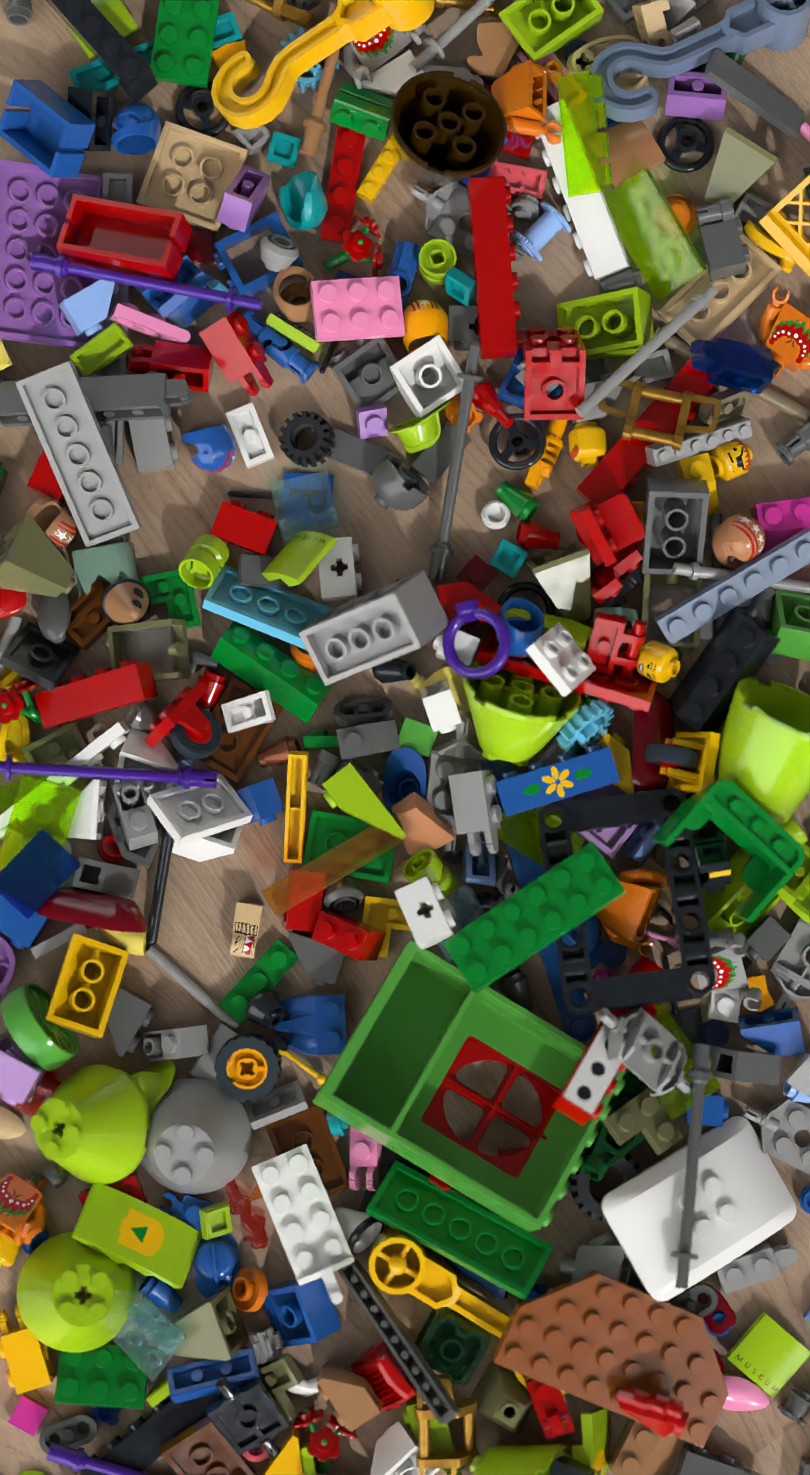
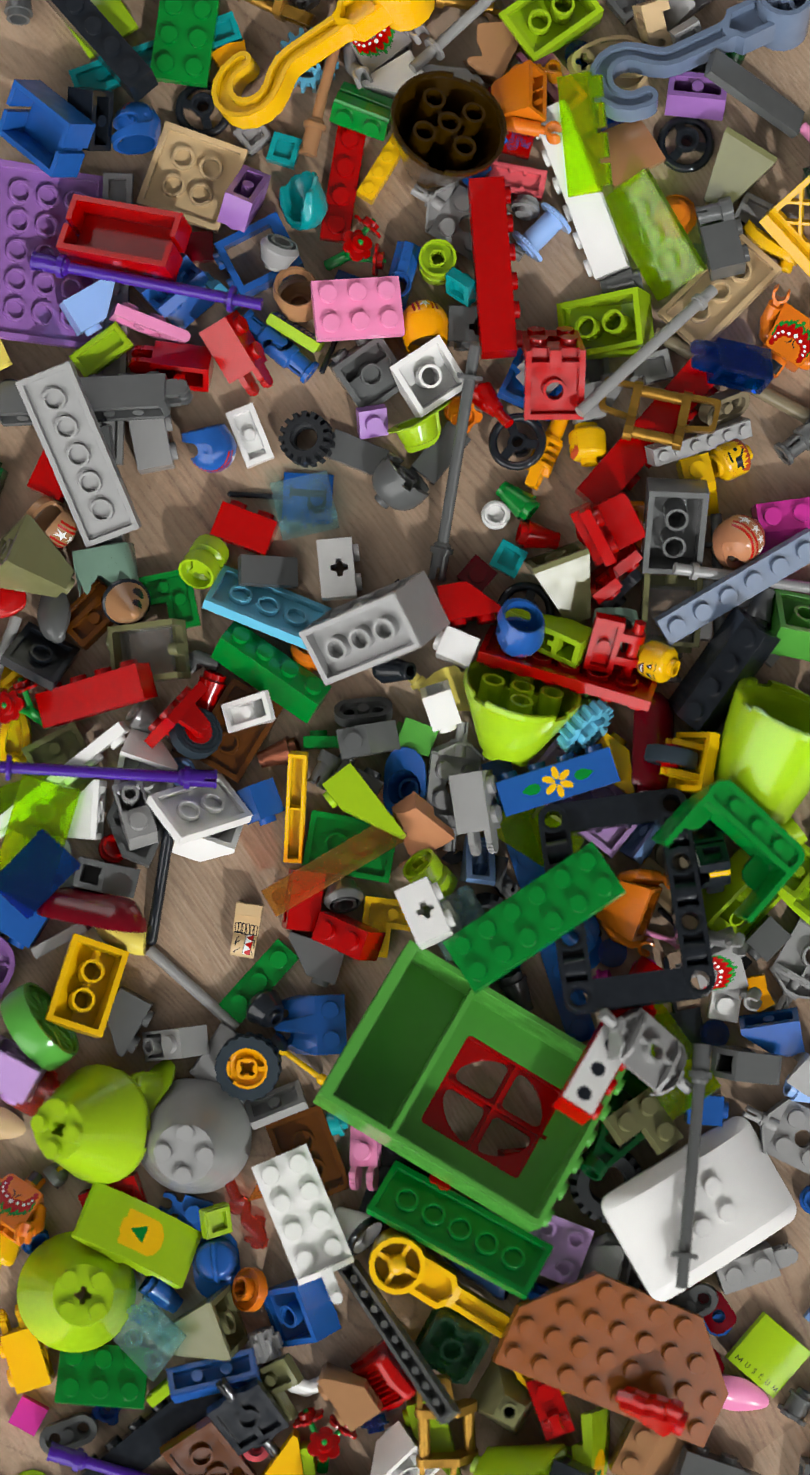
(299, 557): lime slope -> none
(376, 1424): none -> clear blue plate
(468, 612): dark purple piece -> none
(561, 659): white plate -> none
(569, 1250): none -> lavender plate

